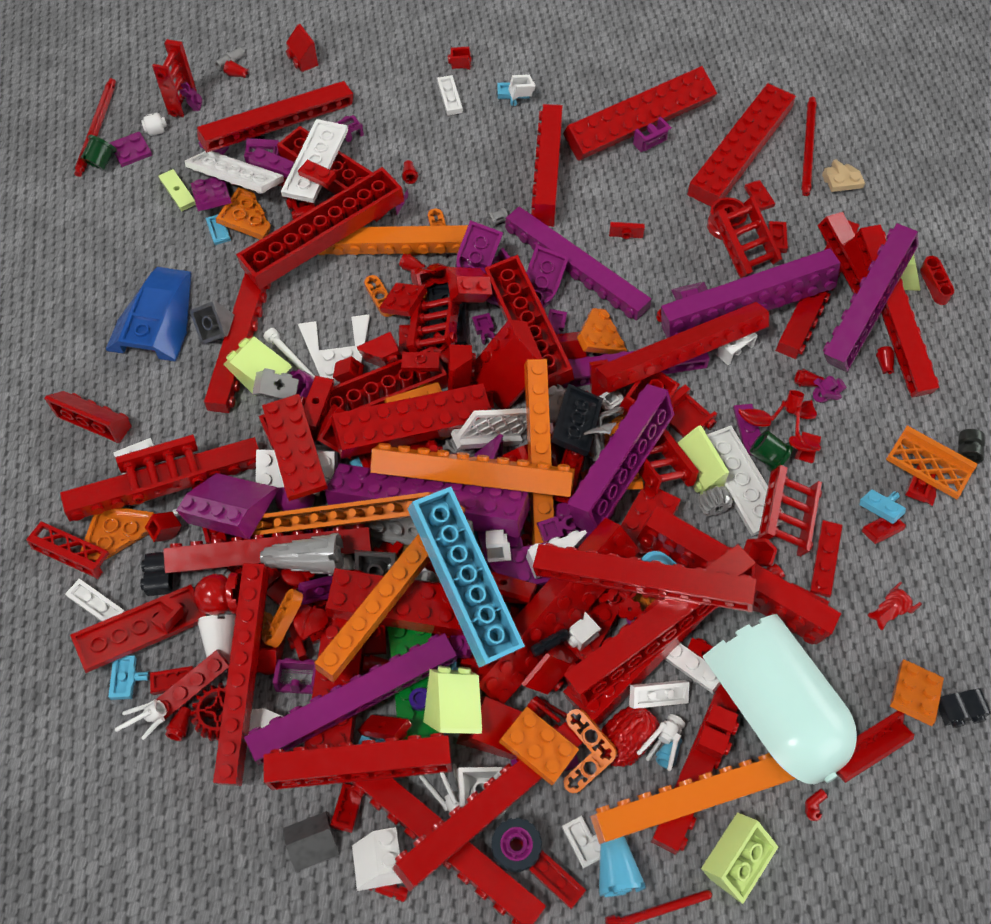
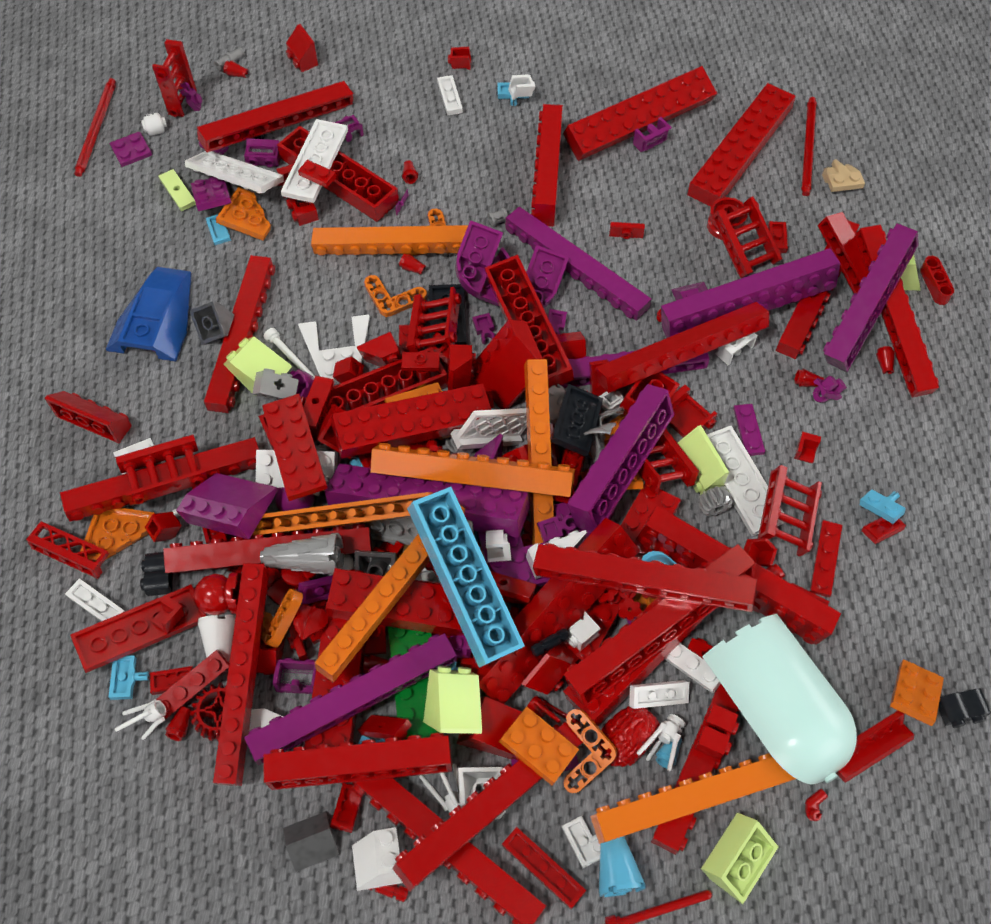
(98, 152): dark green piece -> none
(271, 162): magenta plate -> none
(320, 228): red brick -> none
(403, 299): red plate -> none
(418, 699): dark purple tile -> none
(428, 276): red brick -> none
(468, 284): red slope -> none
(516, 860): black wheel -> none
(600, 334): orange plate -> none
(760, 195): red plate -> none
(771, 450): dark green piece -> none
(794, 406): red plant -> none
(895, 603): red hair -> none
(921, 490): red slope -> none
(935, 454): orange fence -> none
(972, 444): pearl dark grey wheel -> none

